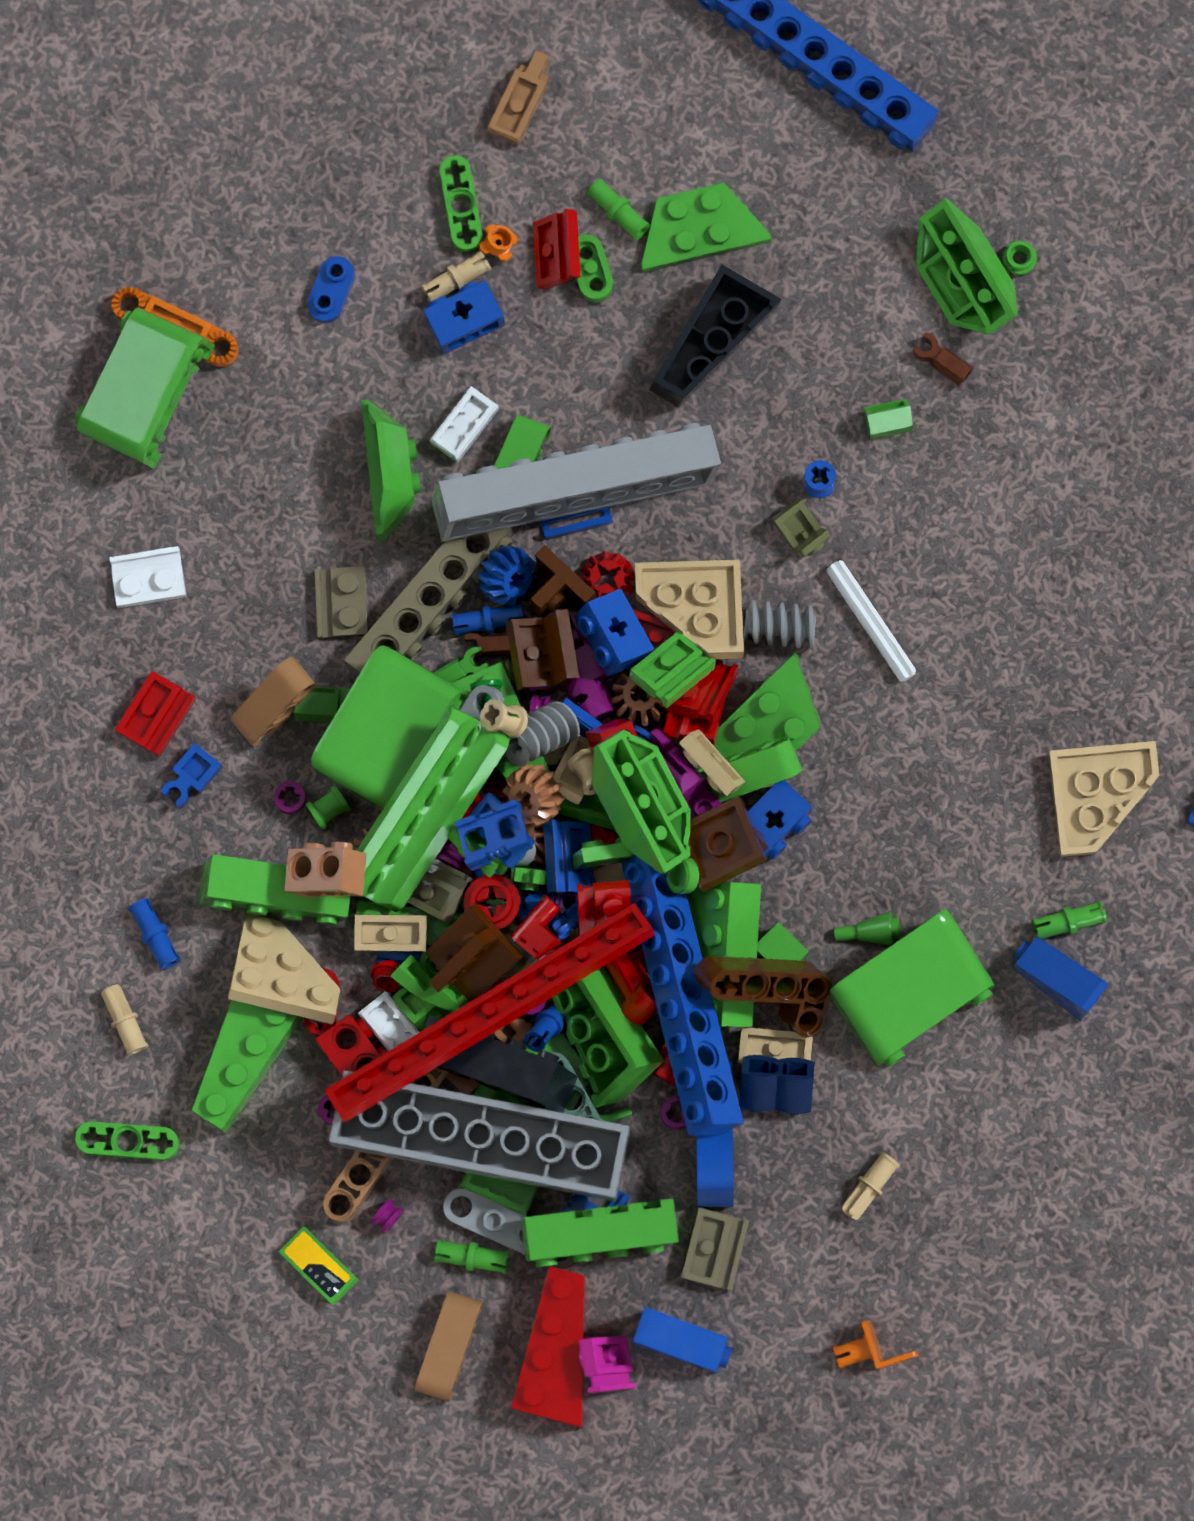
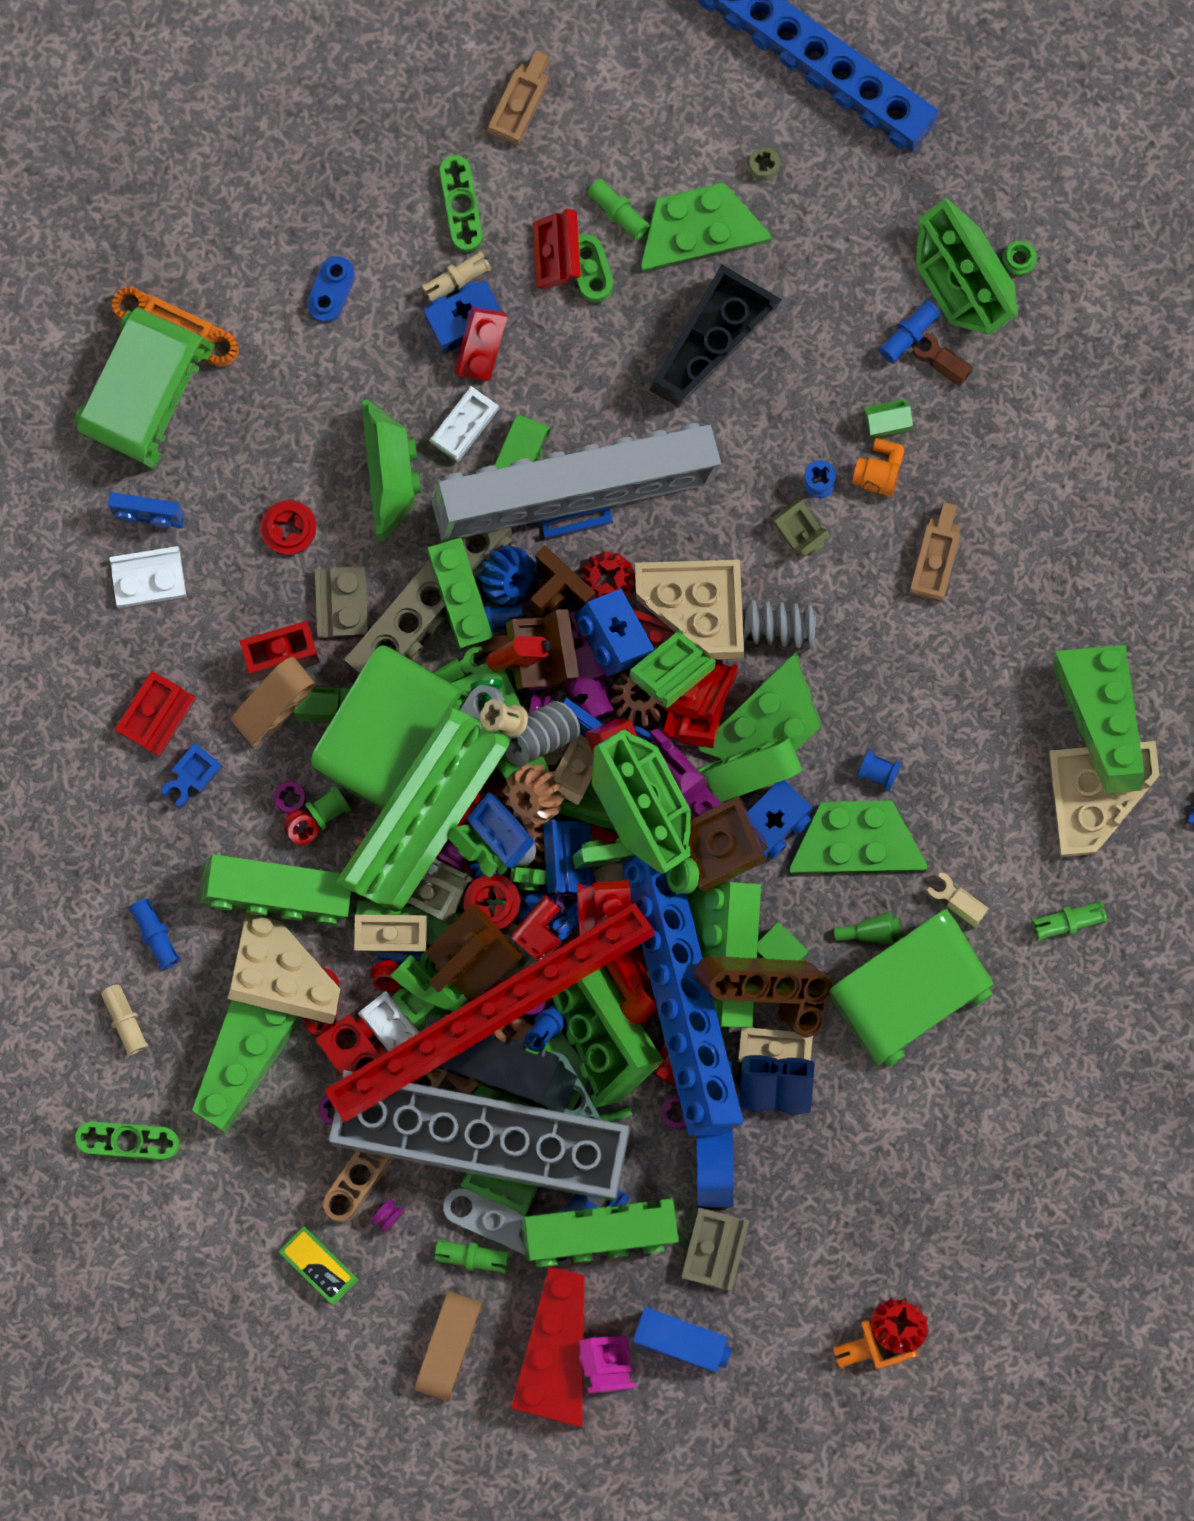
(143, 509): none -> blue plate
(271, 648): none -> red brick
(282, 513): none -> red gear
(308, 835): none -> red bush
(325, 871): nougat brick -> none
(459, 593): none -> bright green plate
(480, 343): none -> red plate
(495, 844): blue piece -> none
(502, 234): orange plate -> none
(519, 651): none -> red piece
(583, 766): tan bush -> none
(703, 753): tan plate -> none
(774, 161): none -> olive bush
(857, 840): none -> bright green wing
(869, 1186): tan axle -> none
(871, 621): white axle -> none
(877, 474): none -> orange piece
(879, 770): none -> blue bush
(886, 1331): none -> red gear
(909, 332): none -> blue pin
(937, 556): none -> medium nougat hinge
(959, 901): none -> tan bar
(1059, 977): blue slope -> none
(1102, 702): none -> bright green wedge

